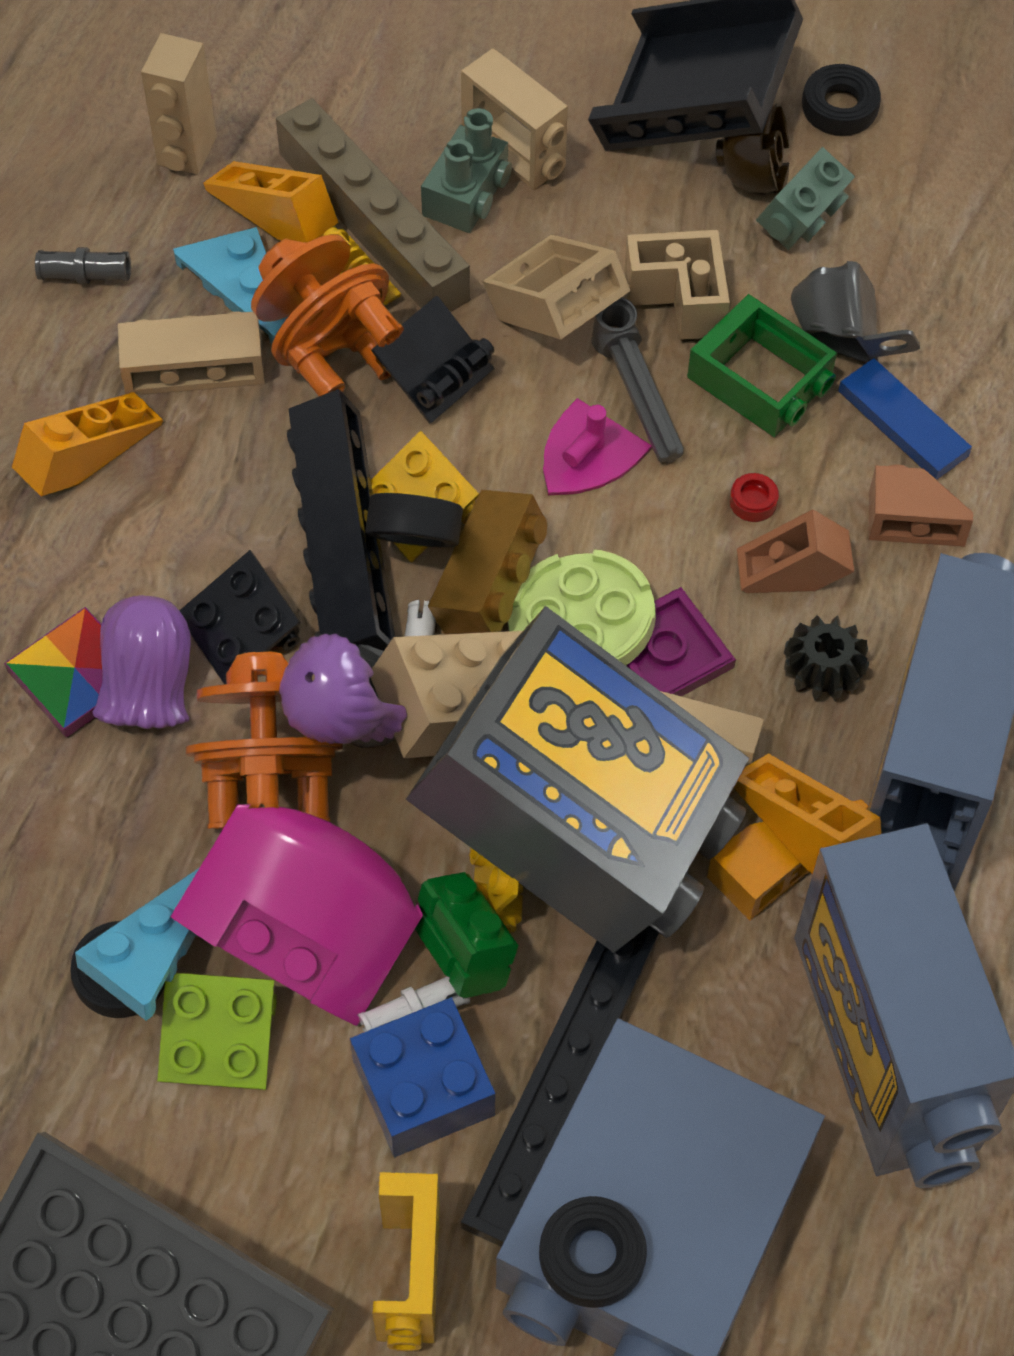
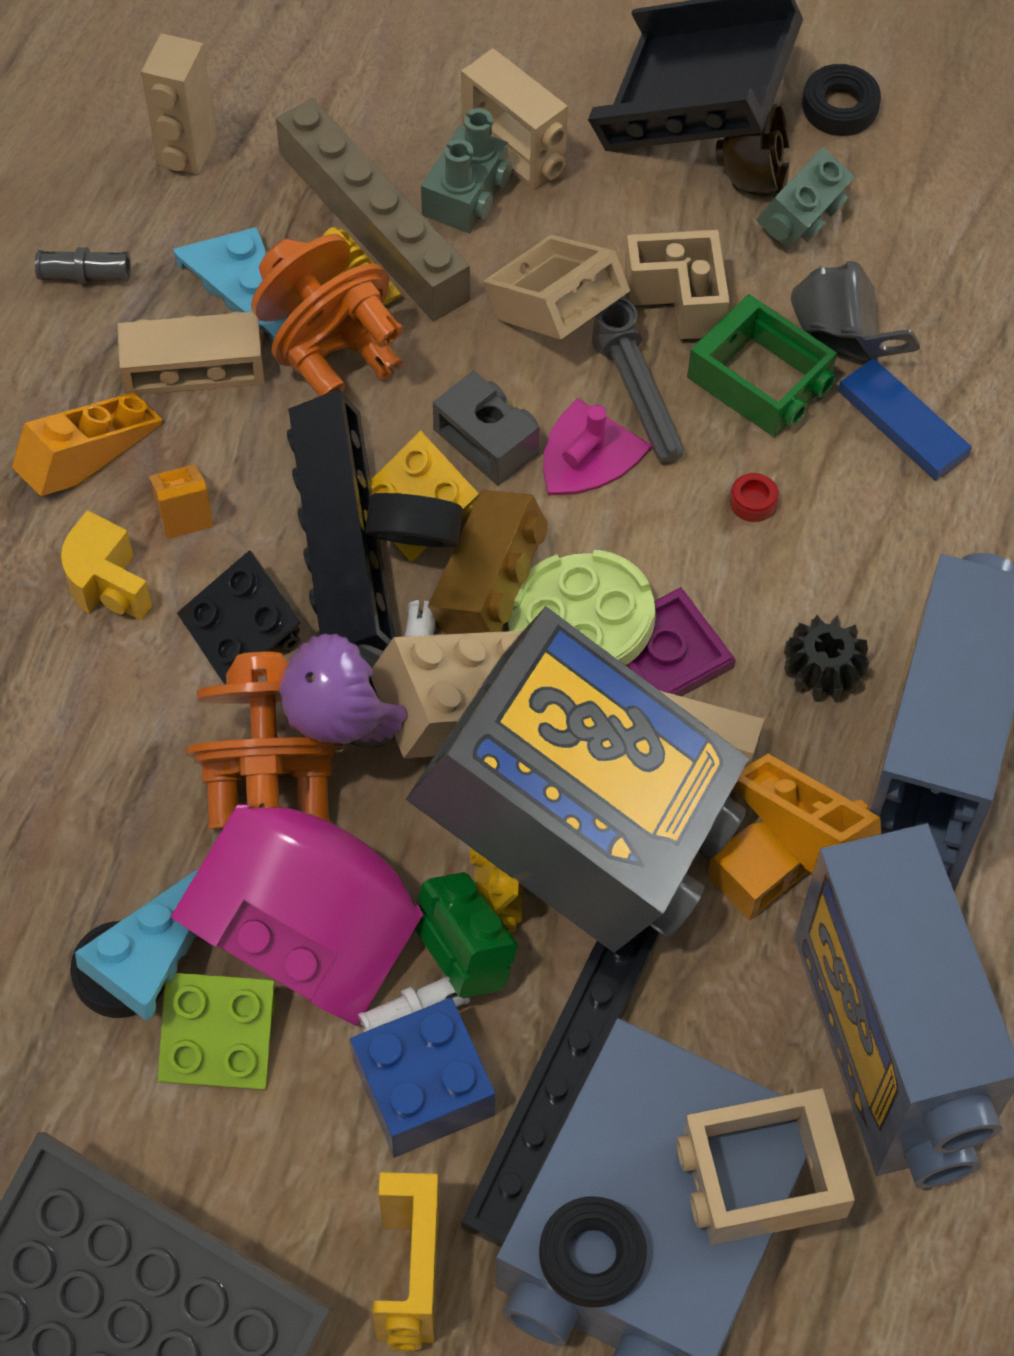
(63, 671): tile -> none
(95, 566): none -> yellow brick
(143, 664): medium lavender piece -> none
(182, 500): none -> light orange slope
(276, 199): light orange slope -> none
(435, 359): black hinge -> none
(495, 448): none -> dark grey brick
(796, 556): nougat slope -> none
(831, 1182): none -> tan window
(915, 508): nougat slope -> none

